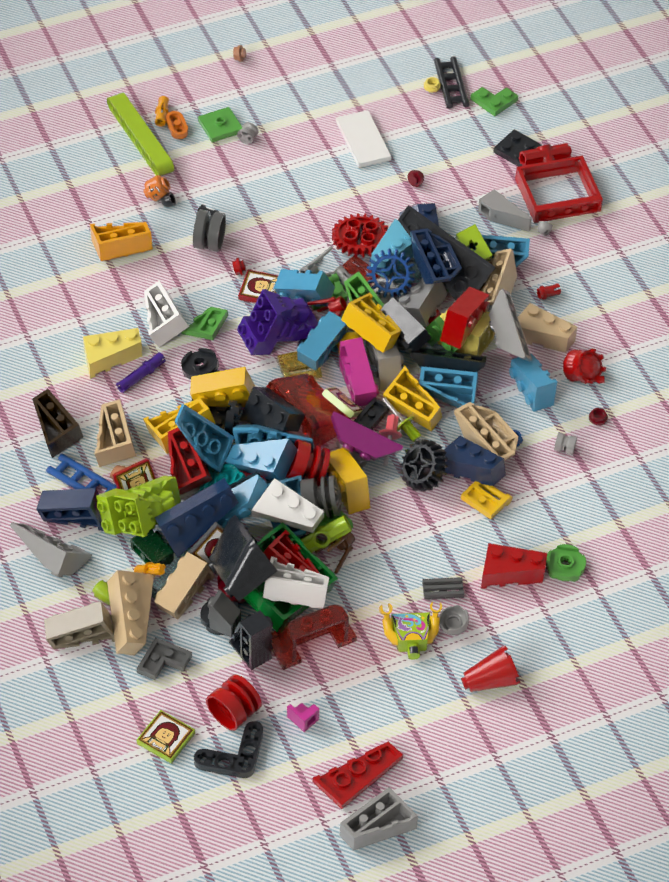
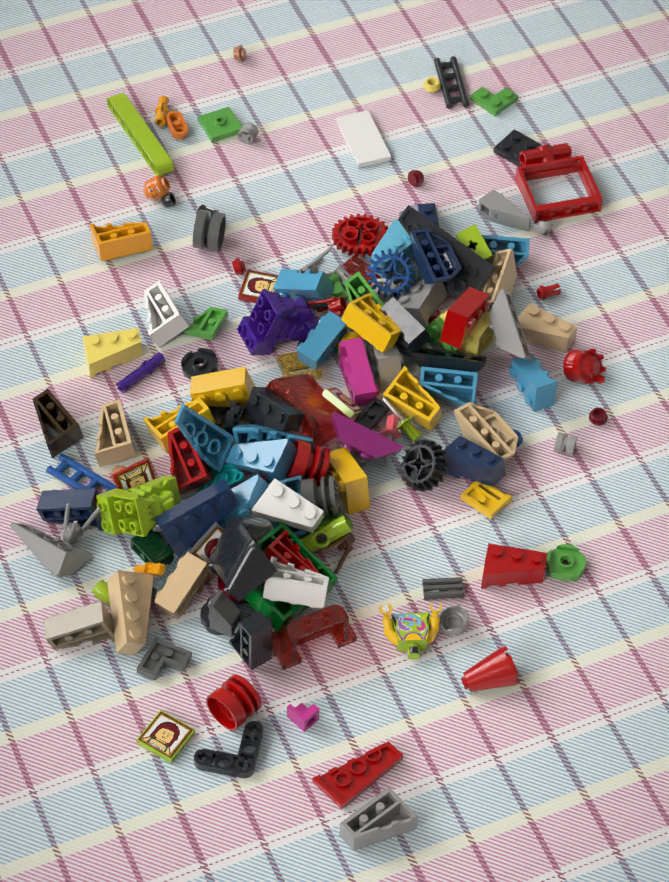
(72, 530): none -> light grey plant

